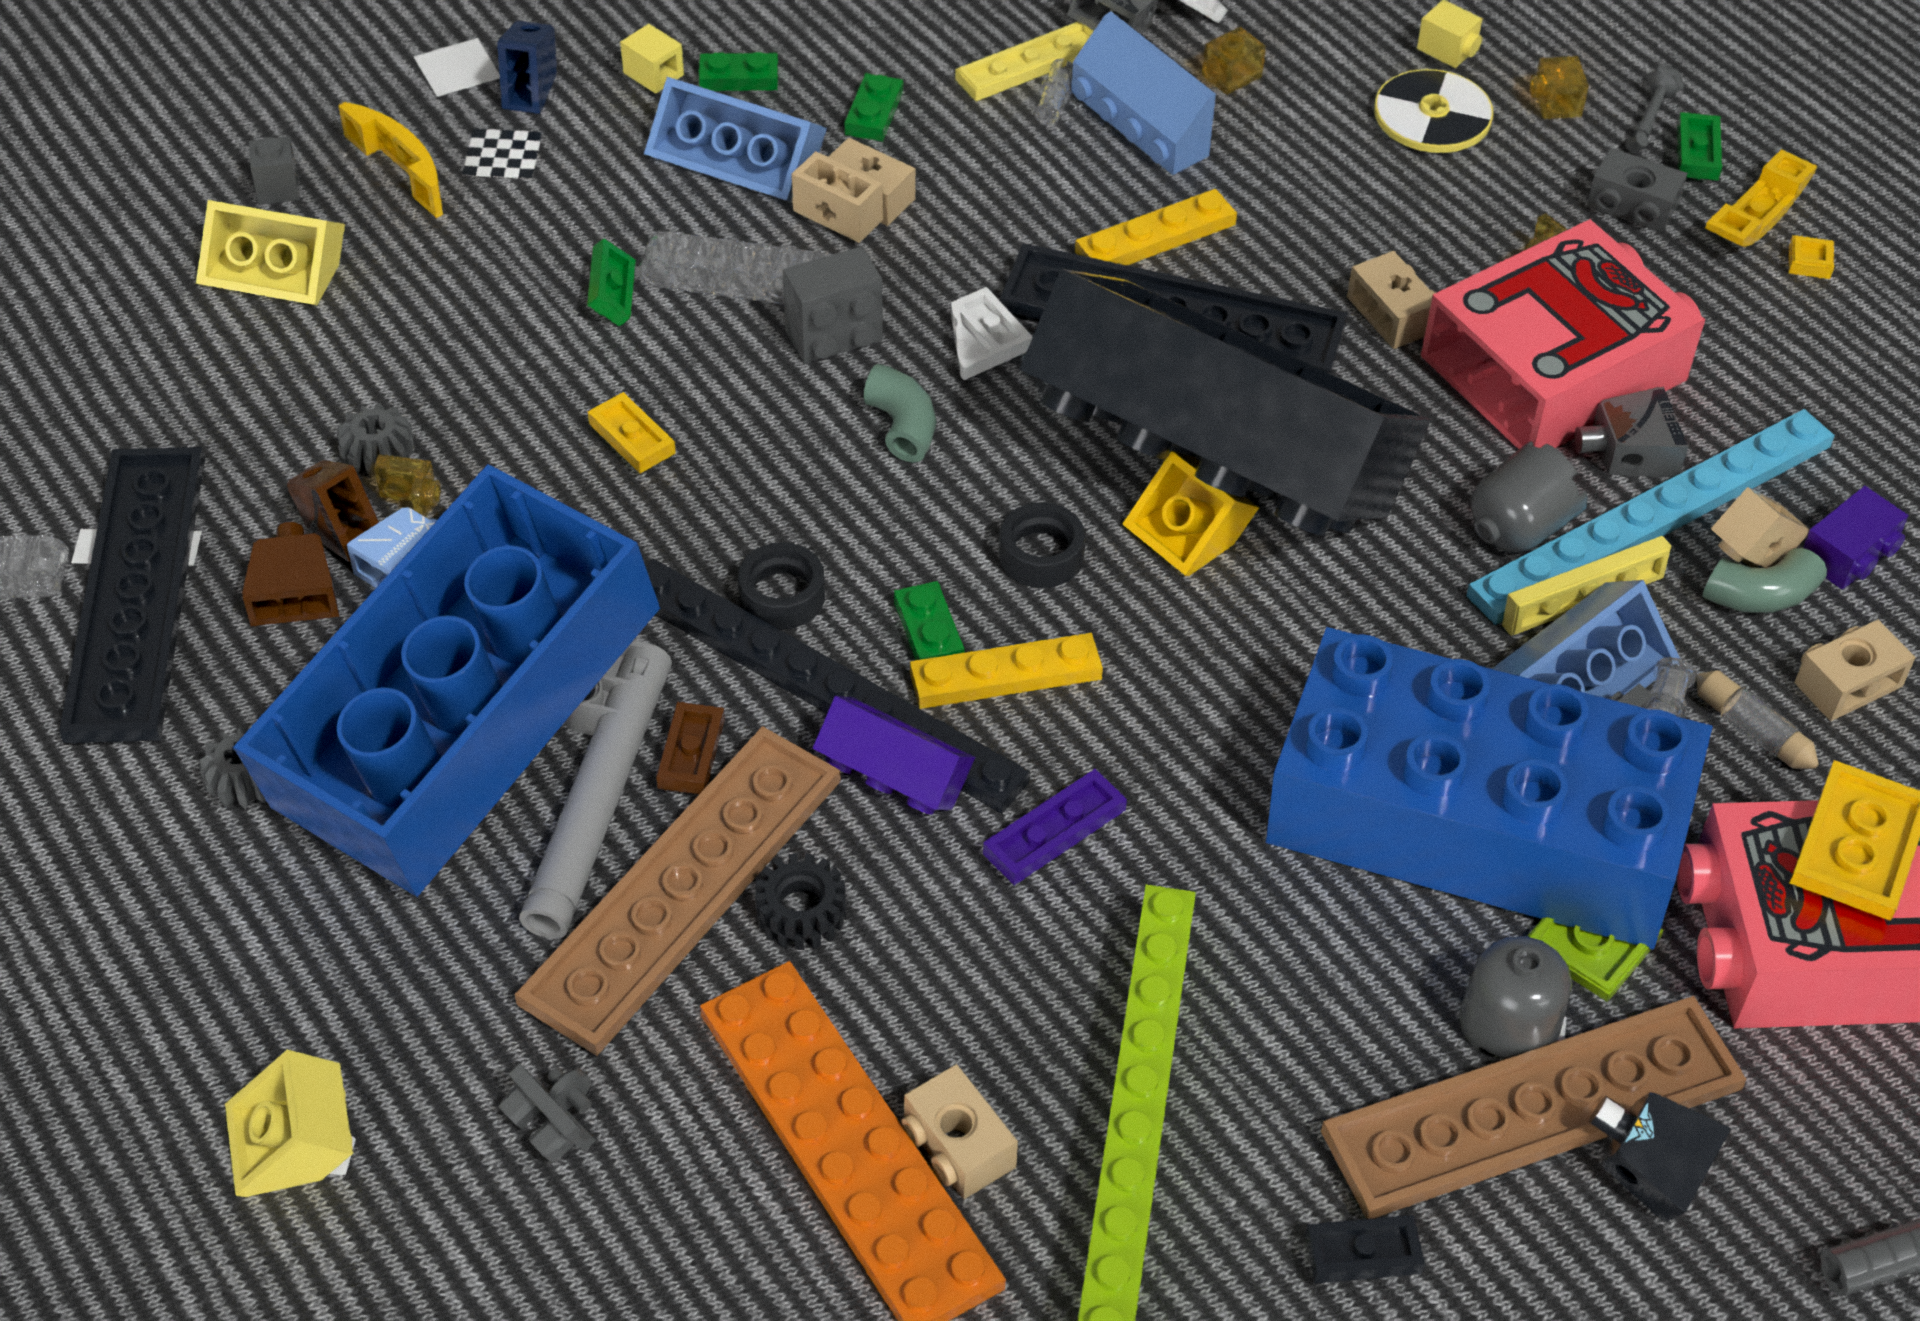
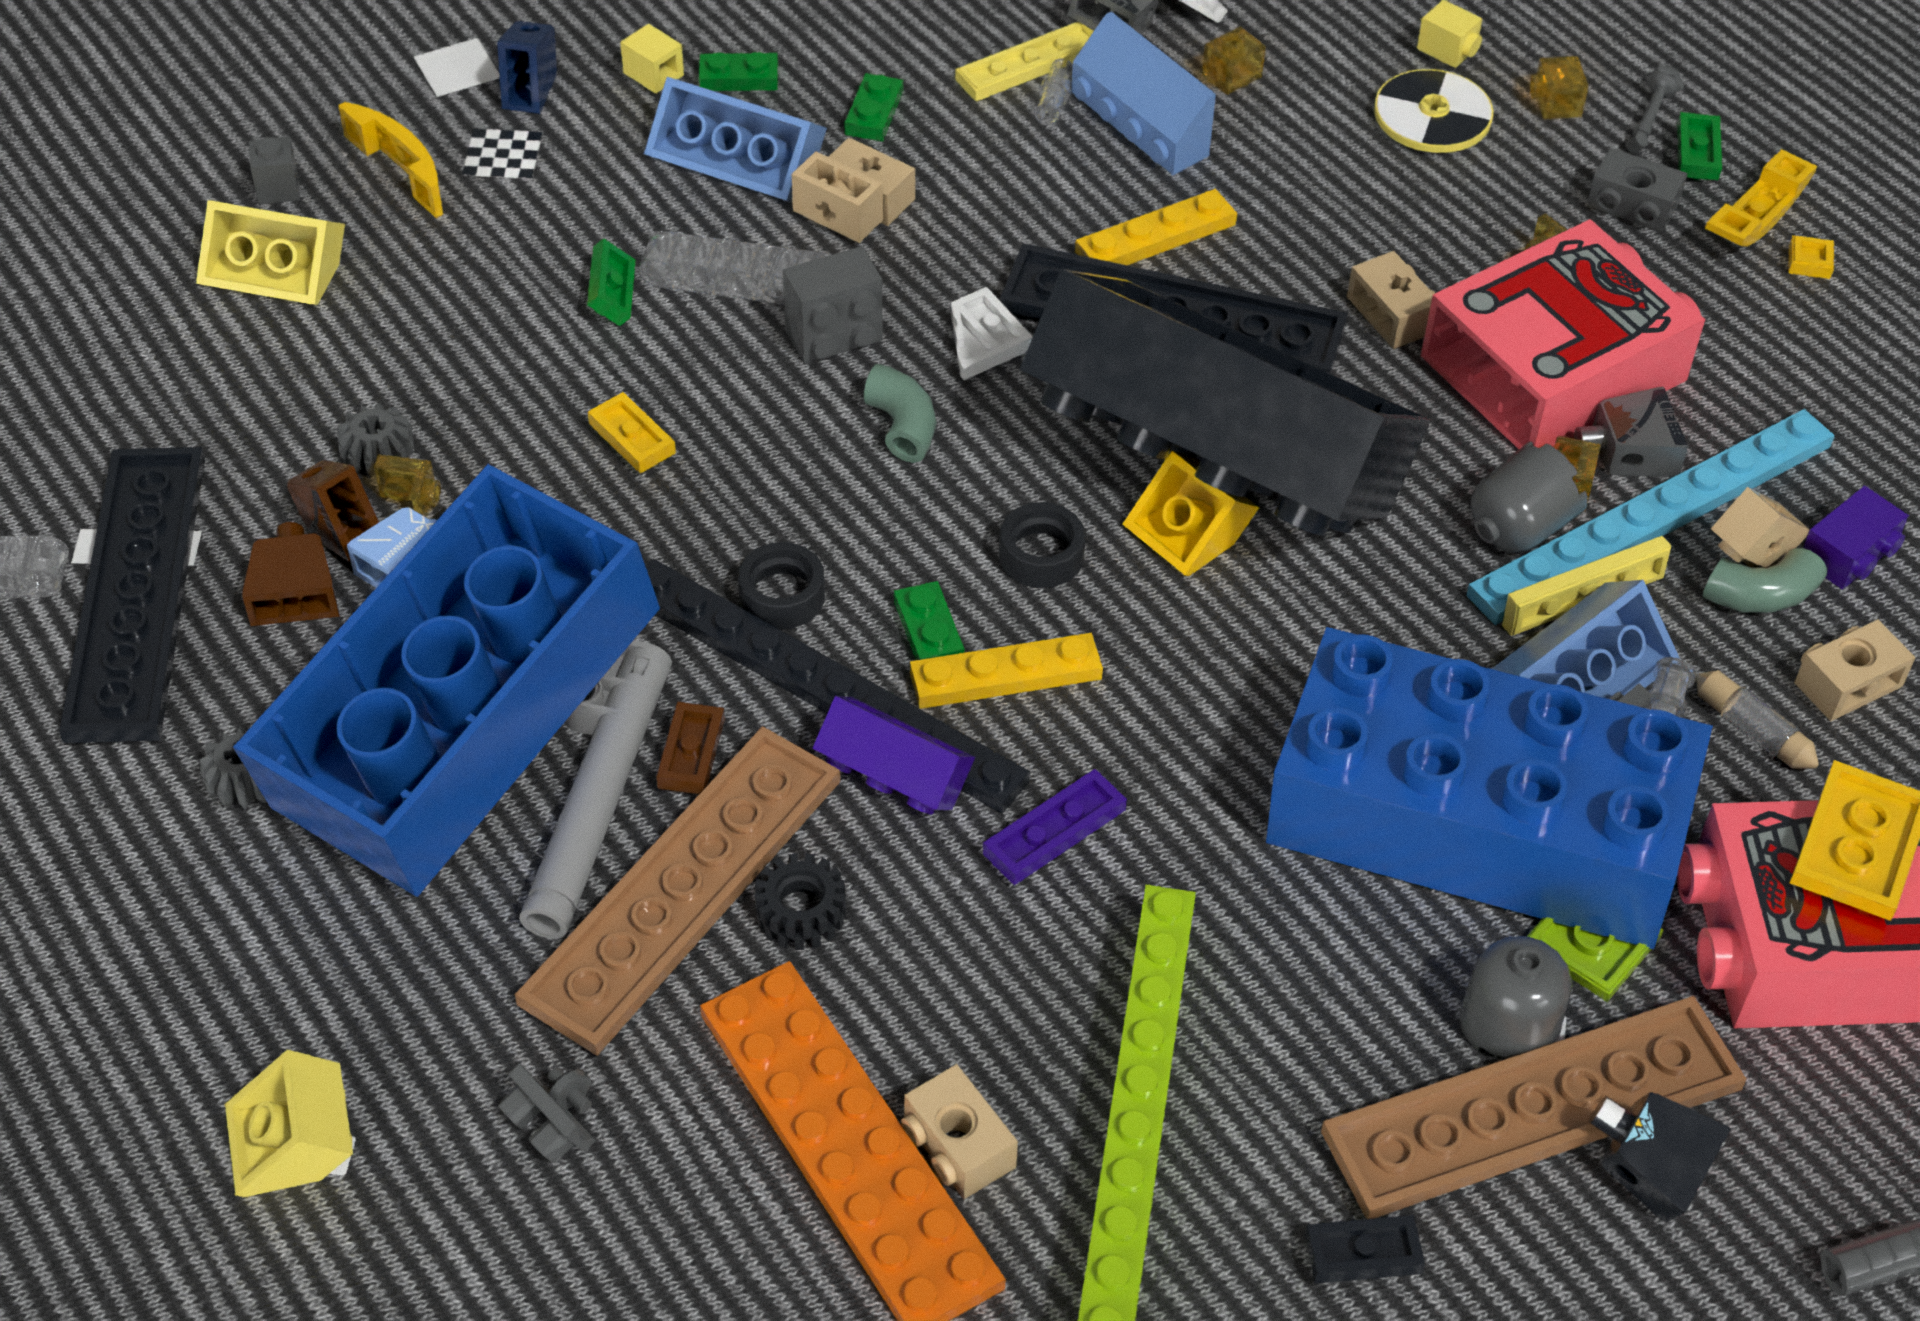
(1583, 457): none -> clear yellow bracket

